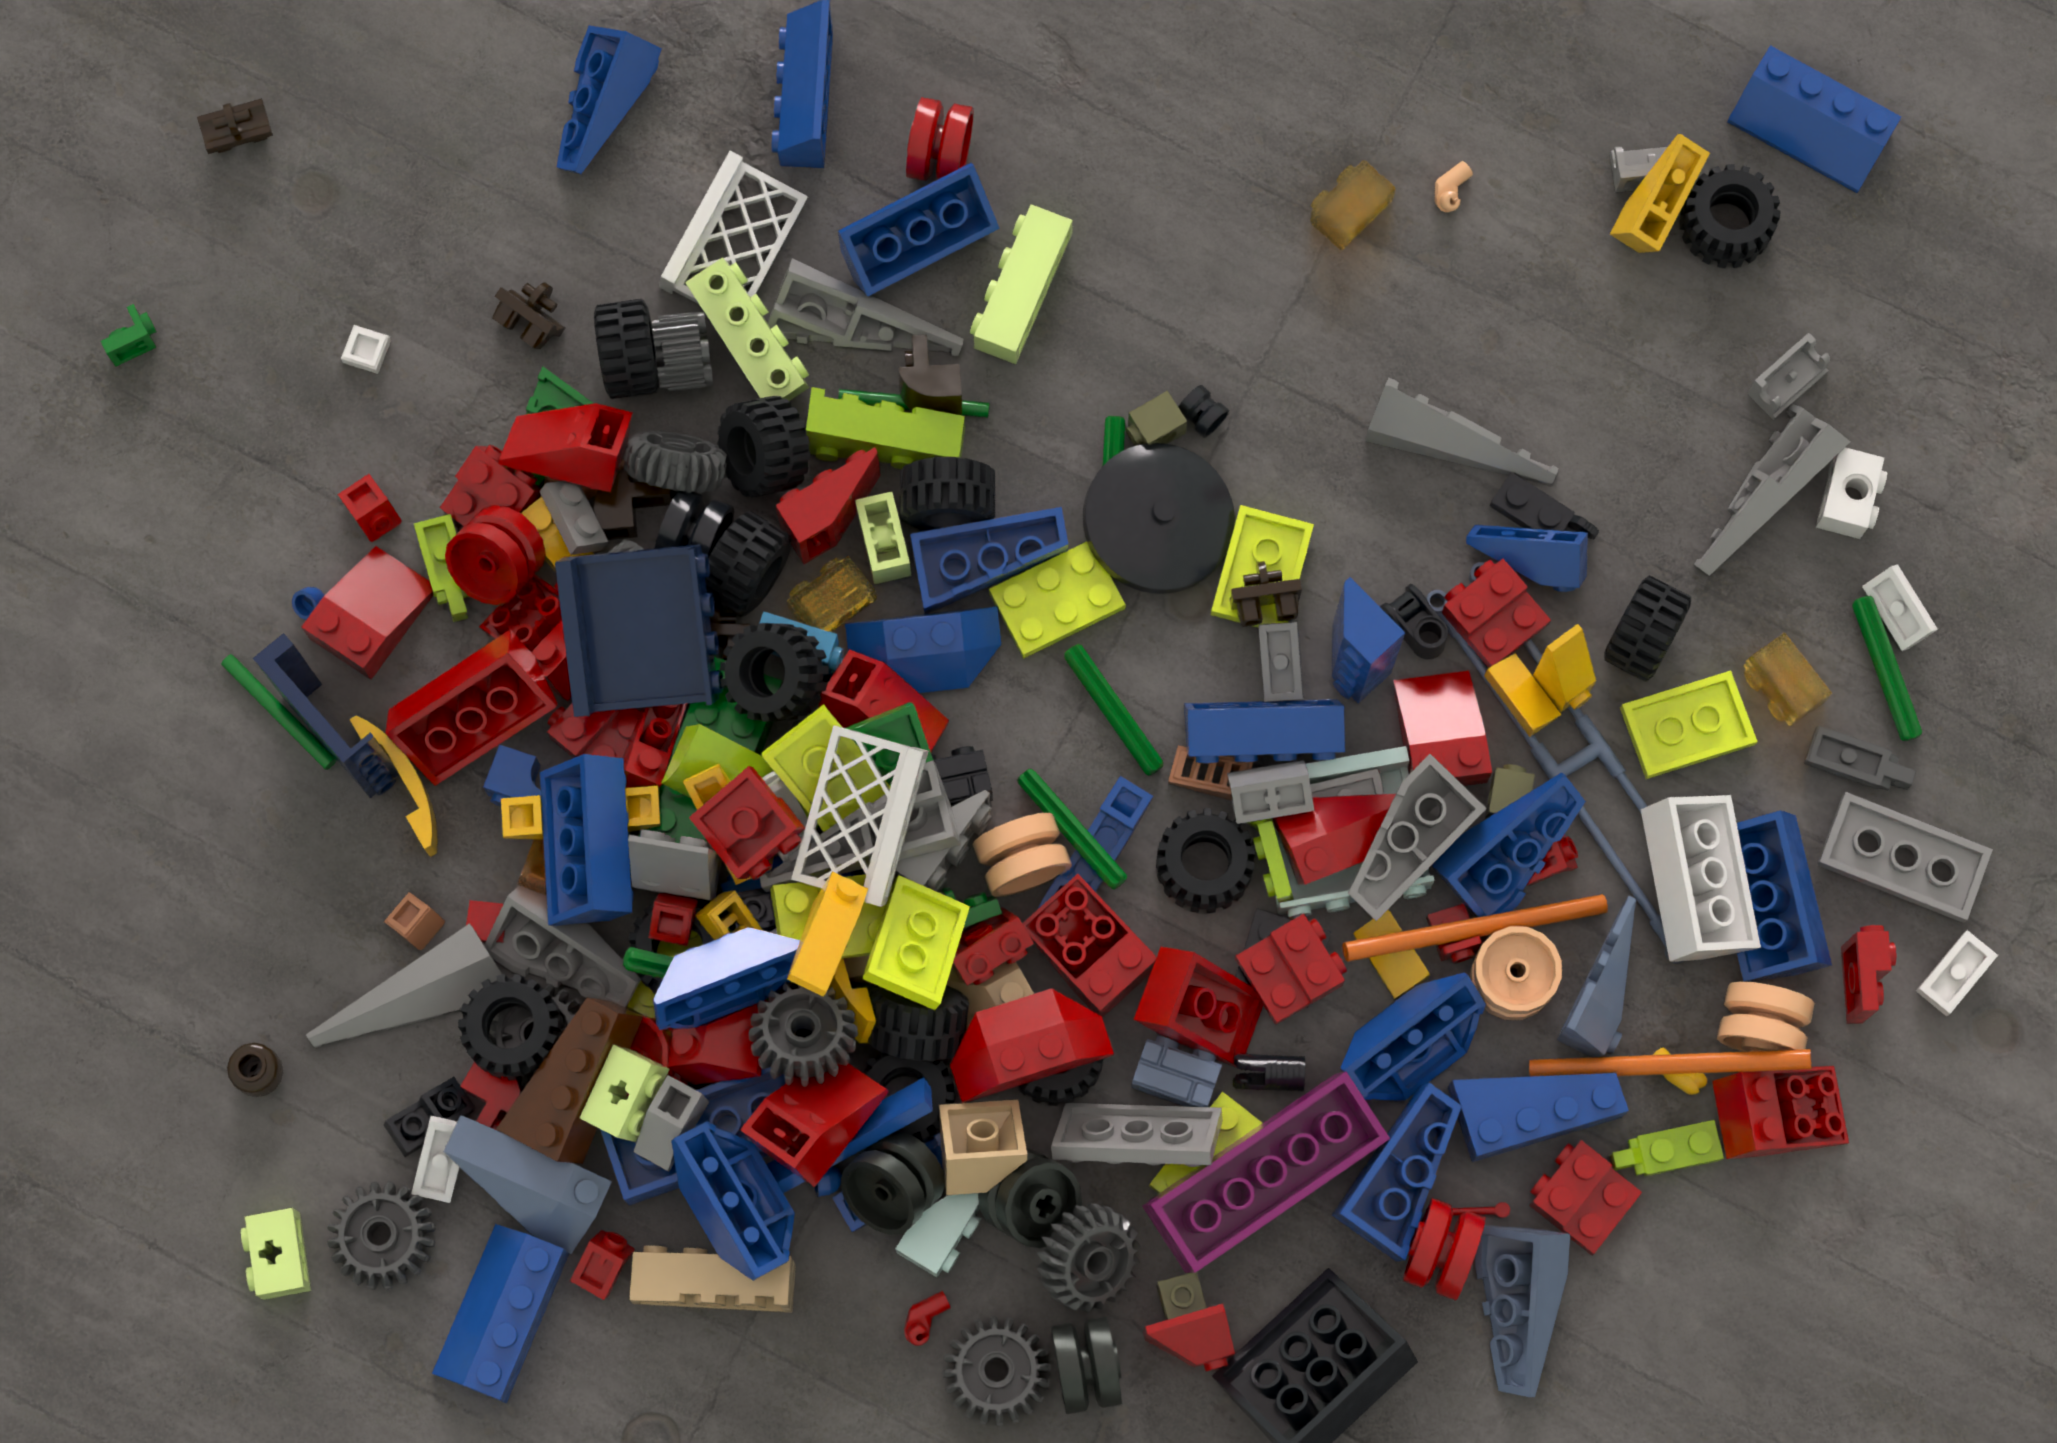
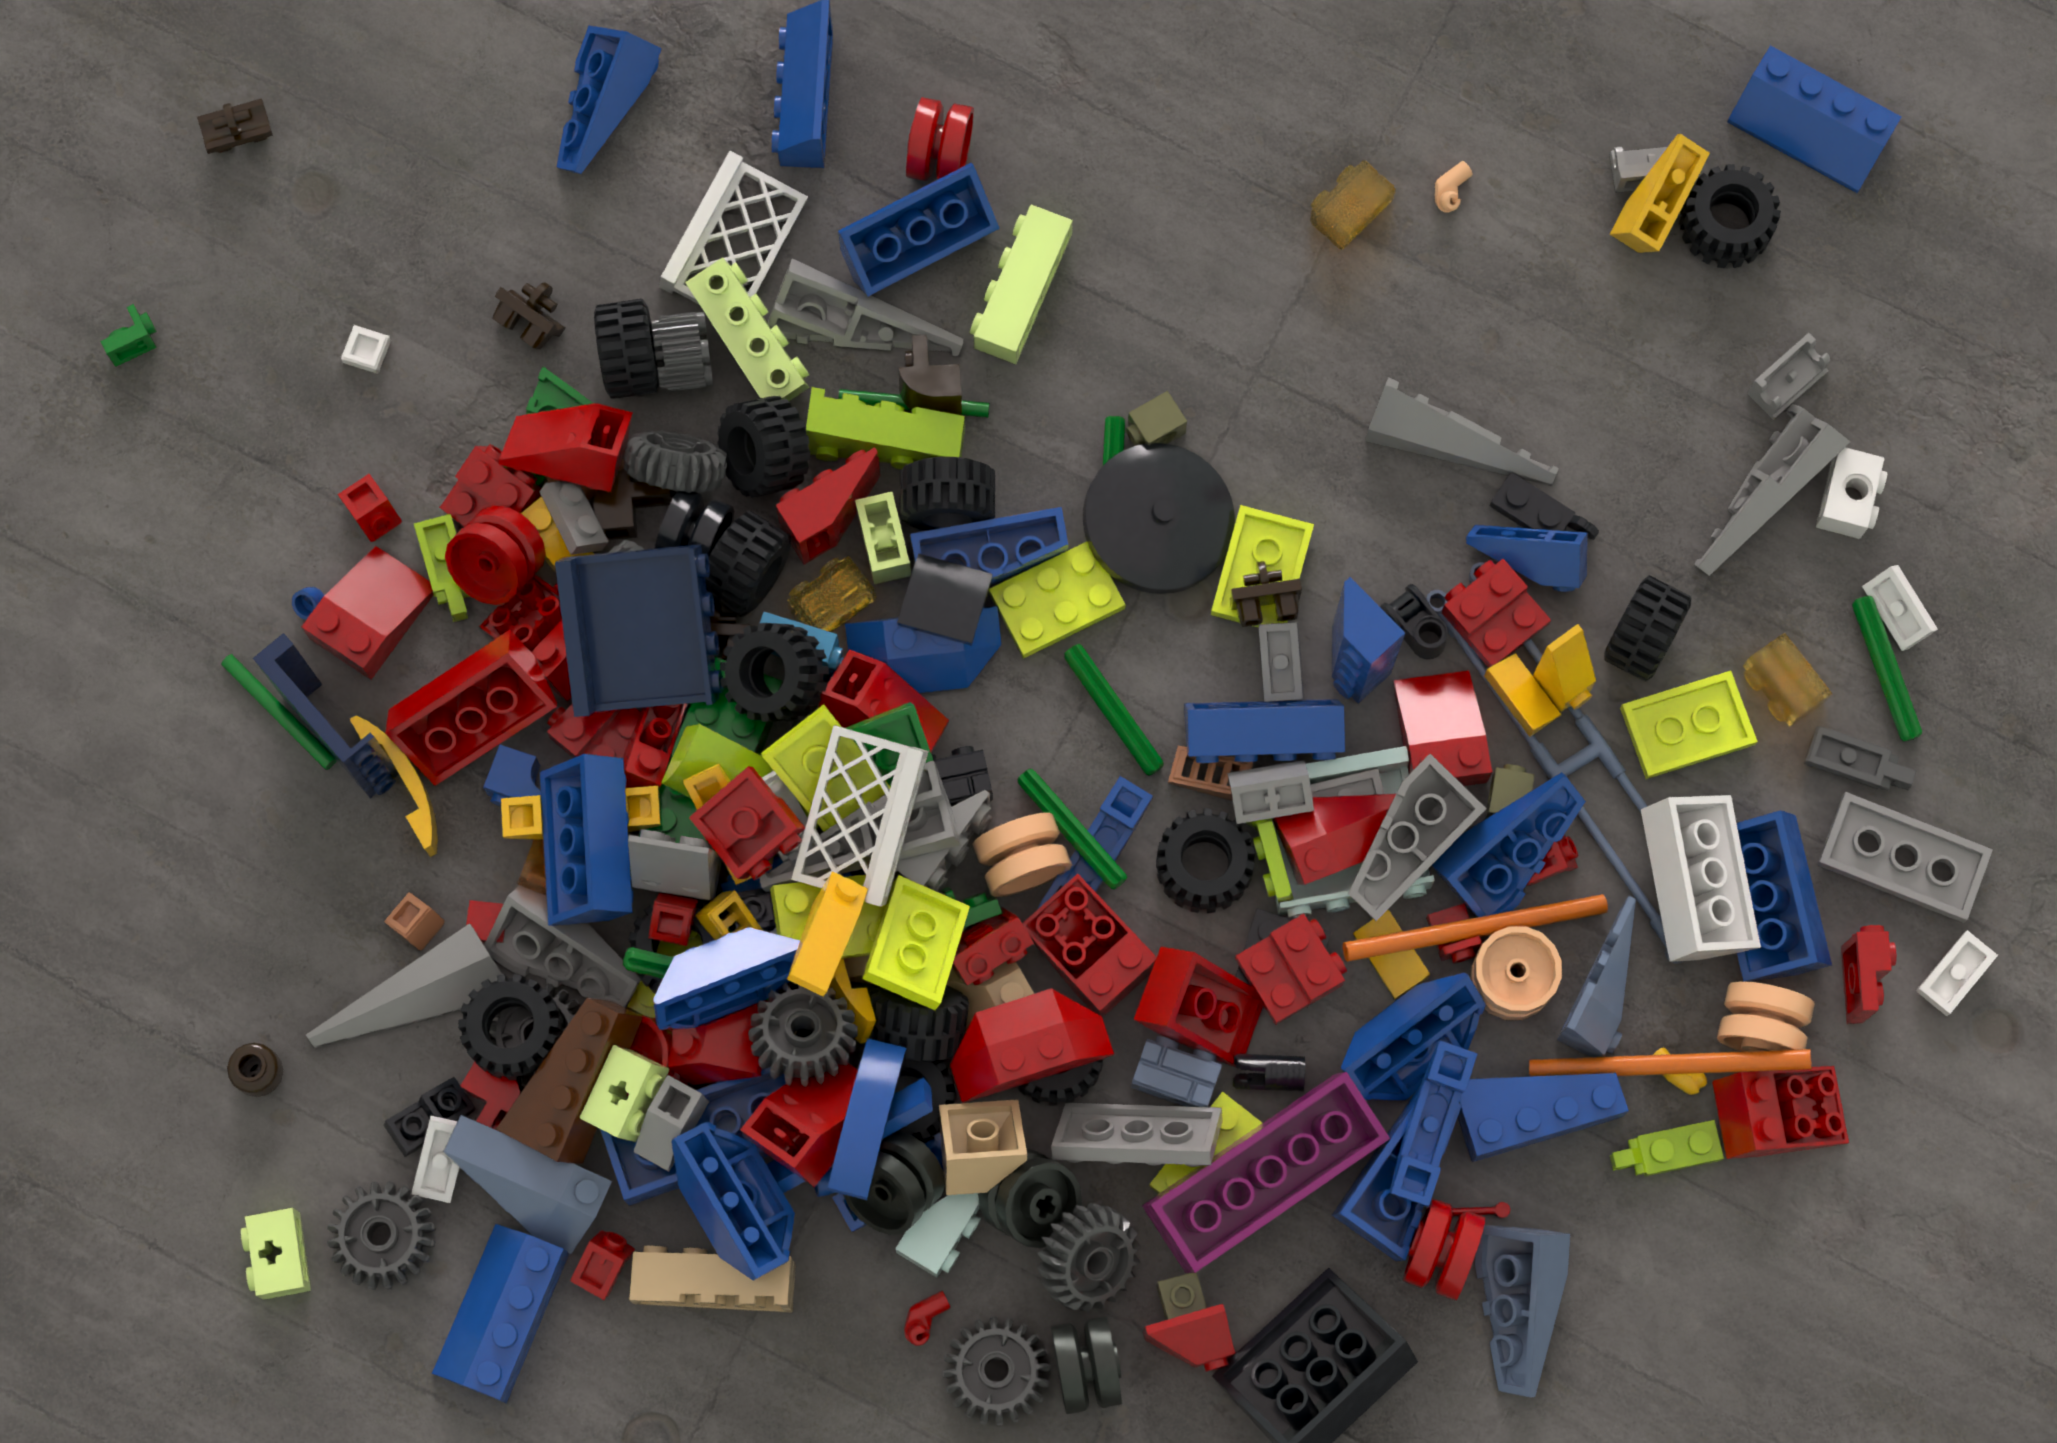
(866, 1119): none -> blue slope
(944, 599): none -> black slope
(1203, 411): black wheel -> none
(1431, 1123): none -> blue slope
(1584, 1196): red plate -> none

